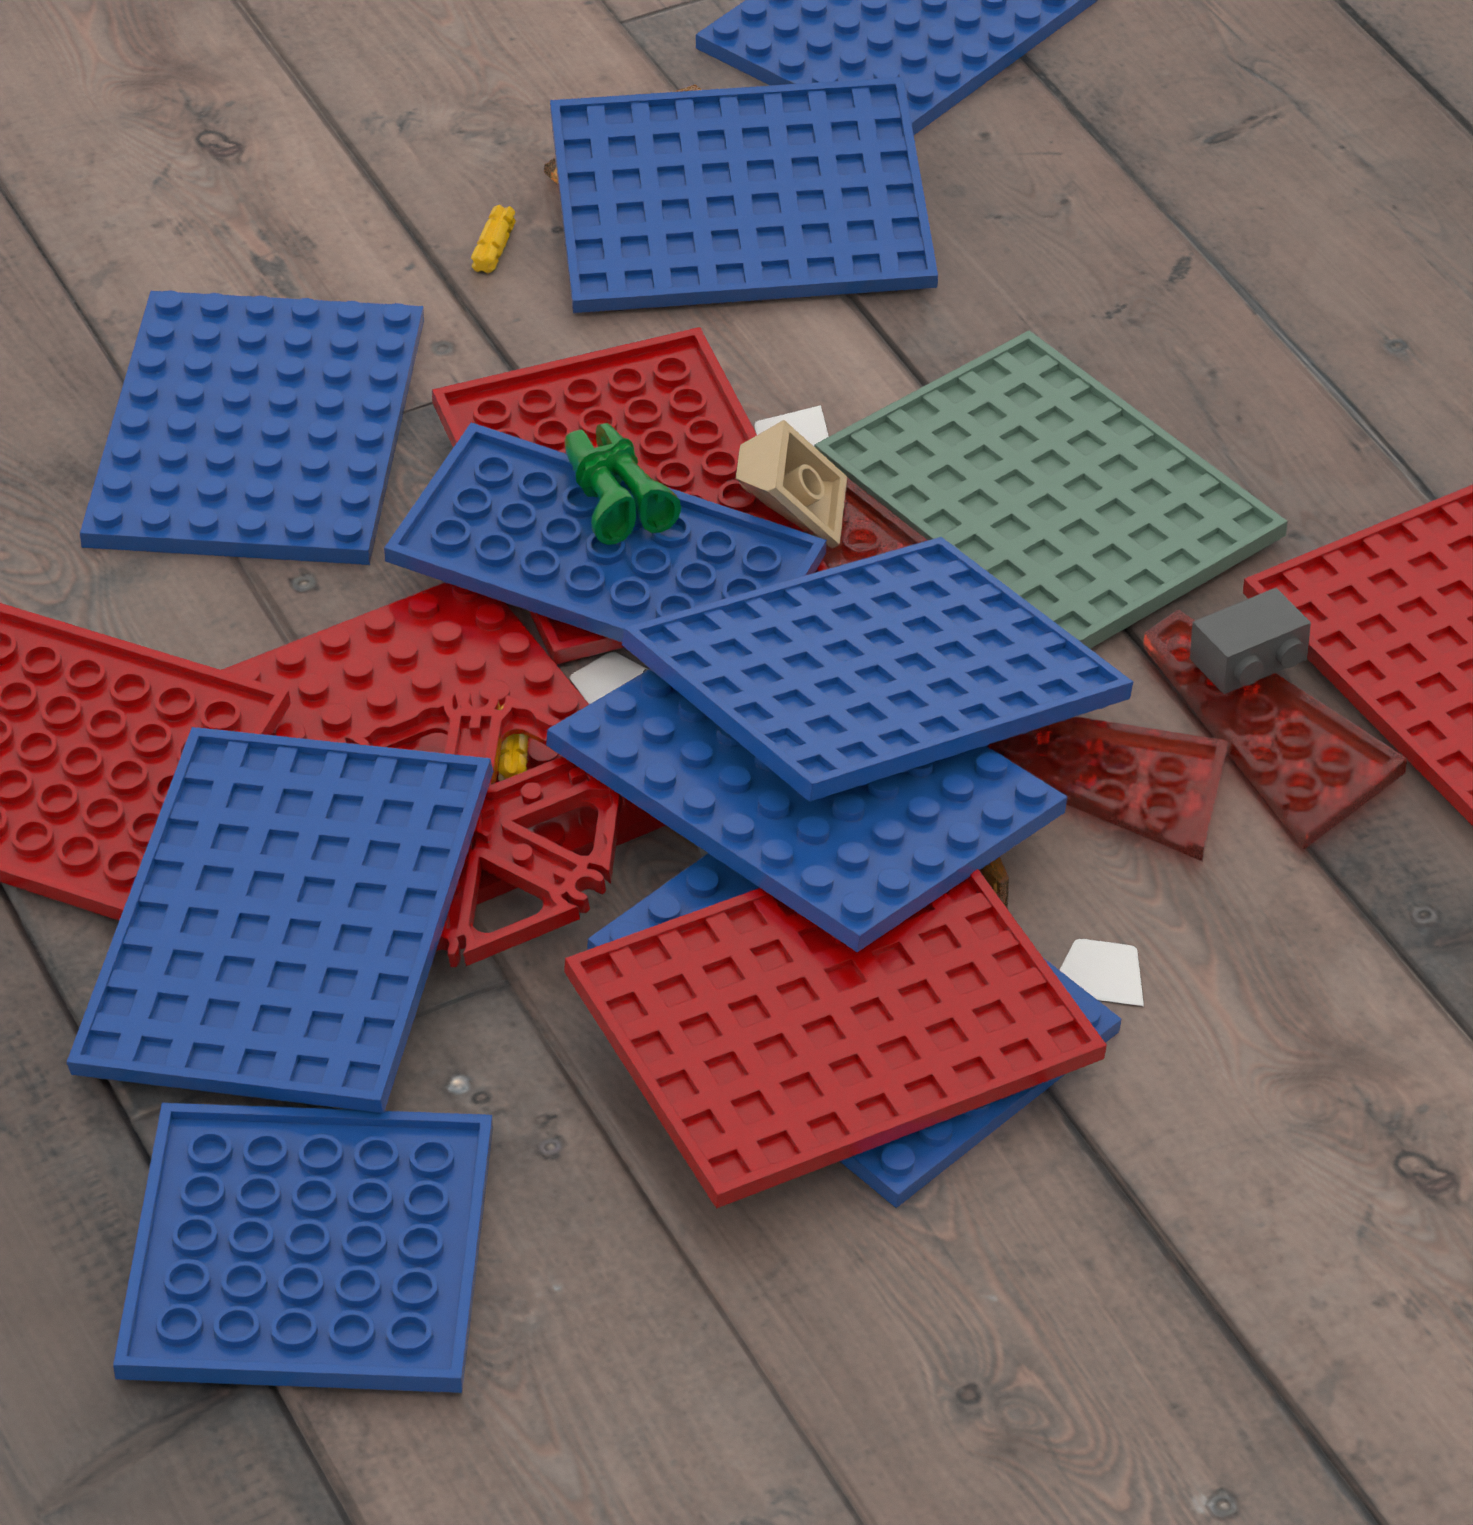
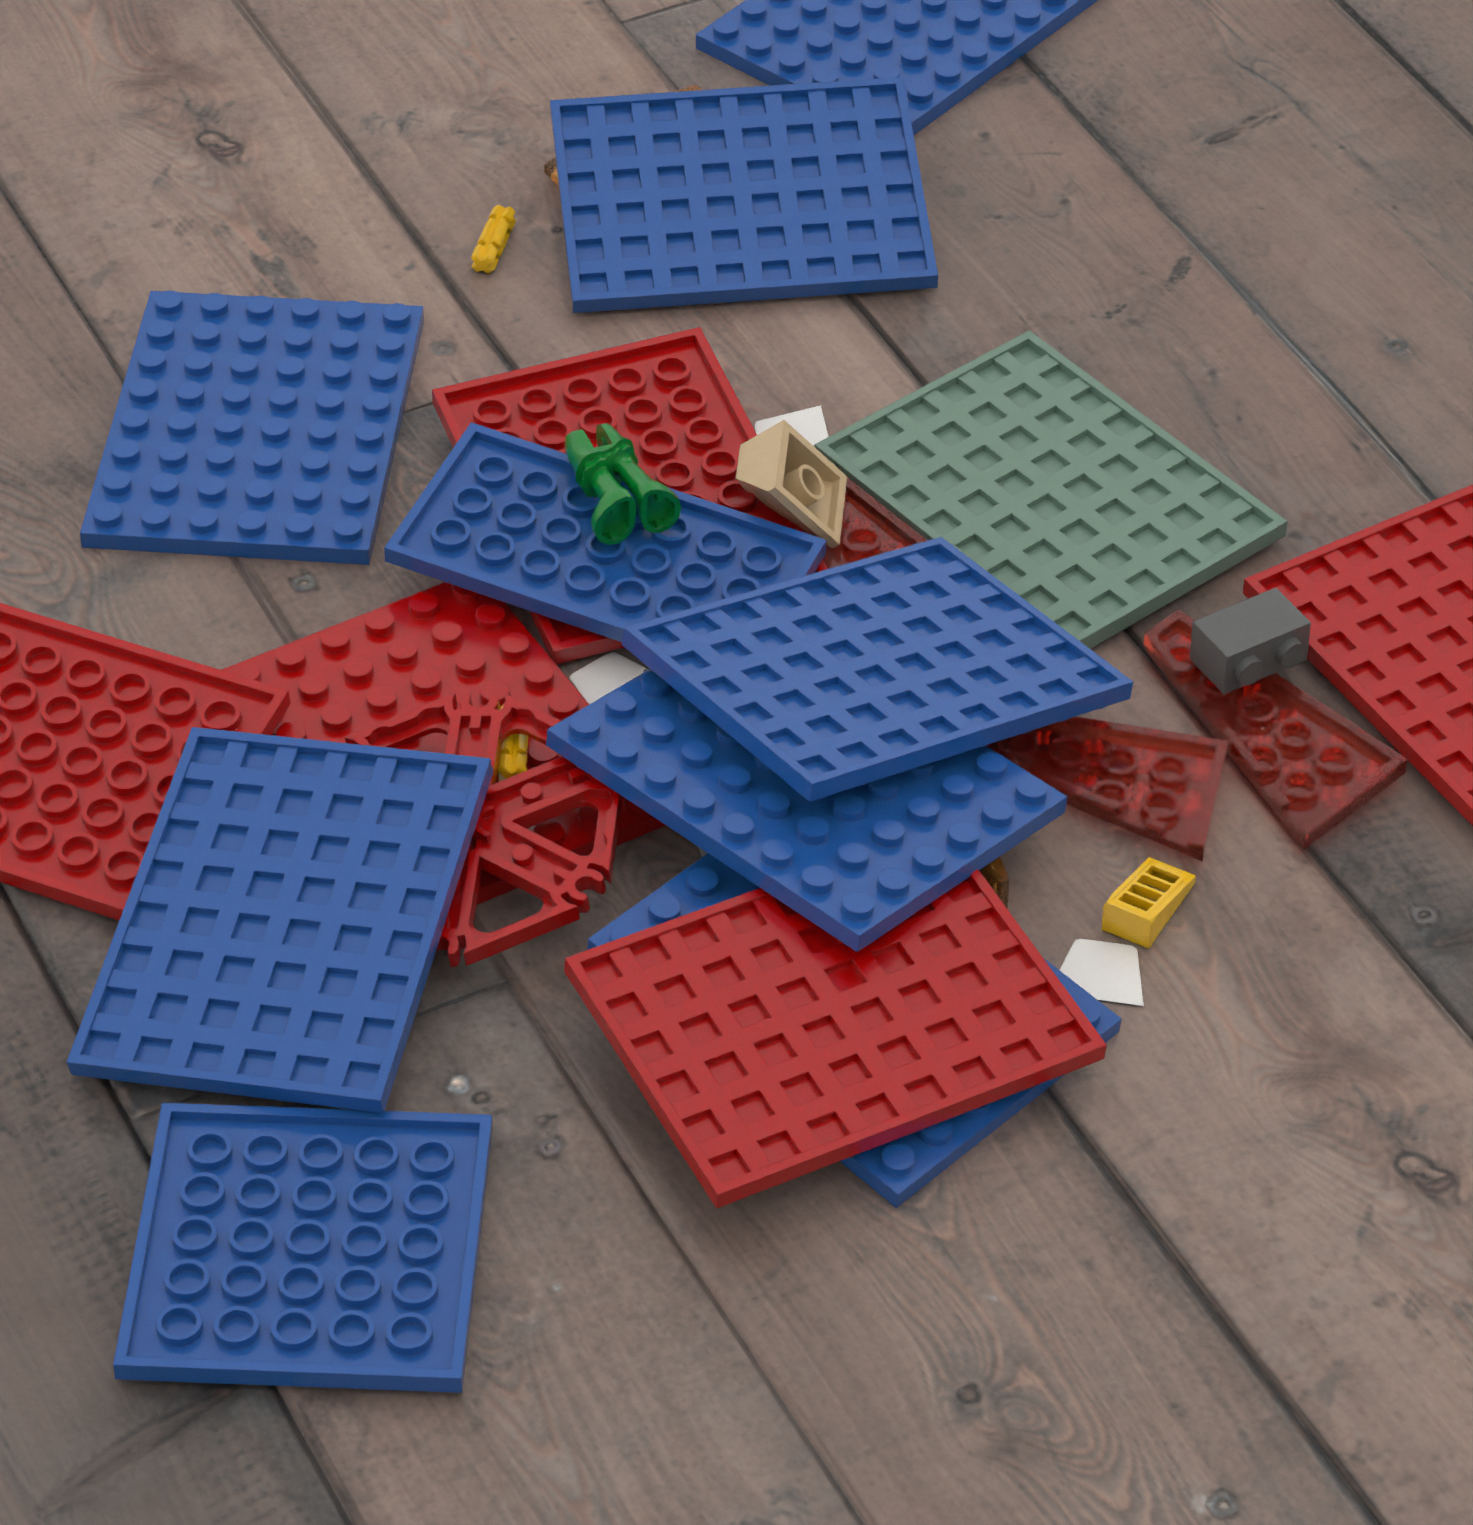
(1137, 924): none -> yellow slope

